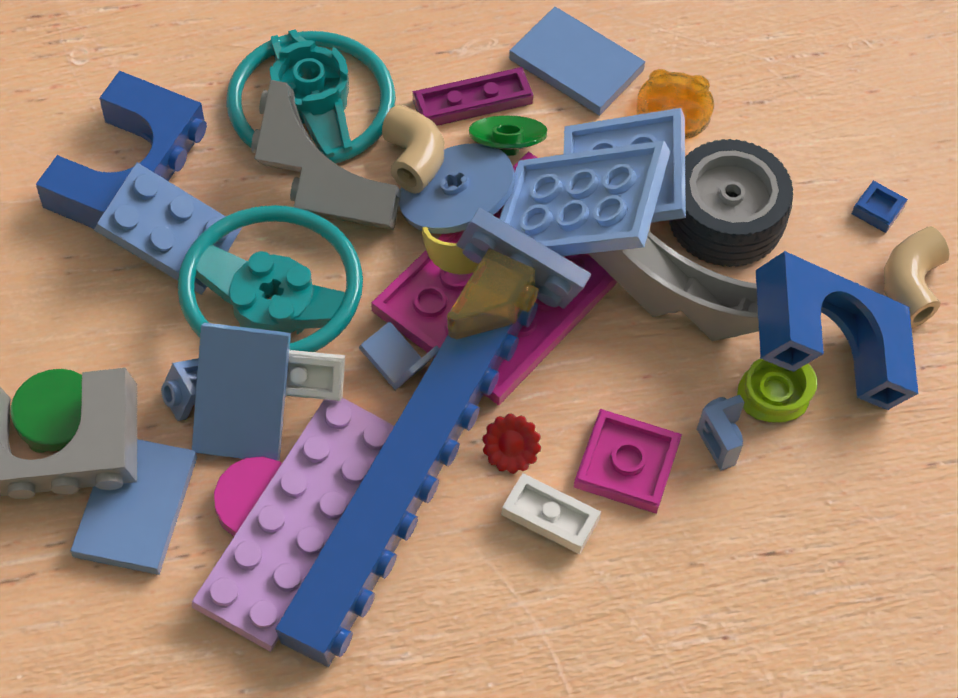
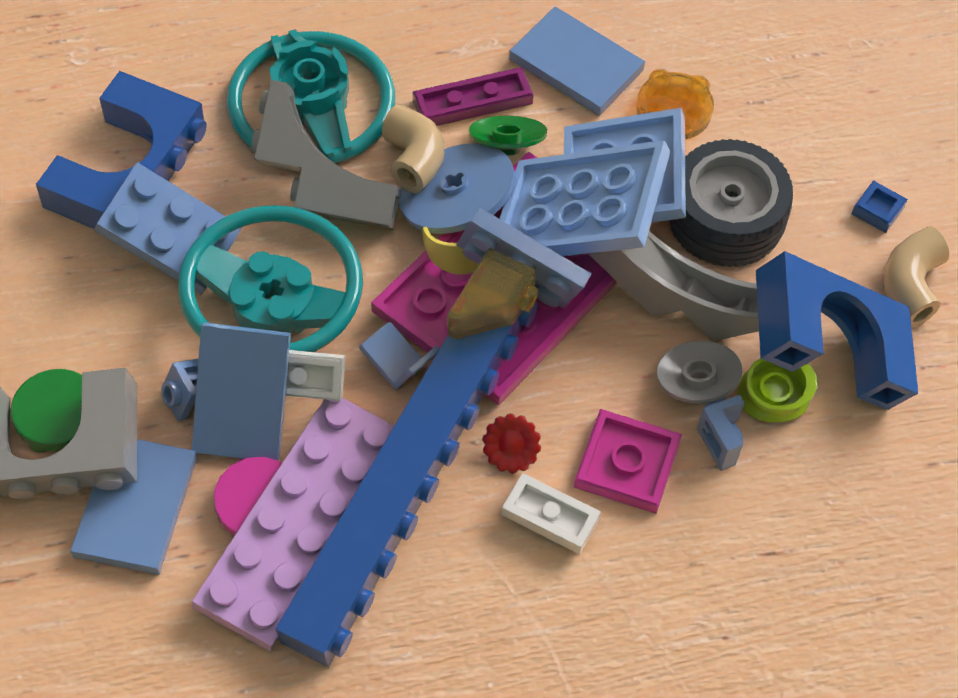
(699, 372): none -> light grey dish

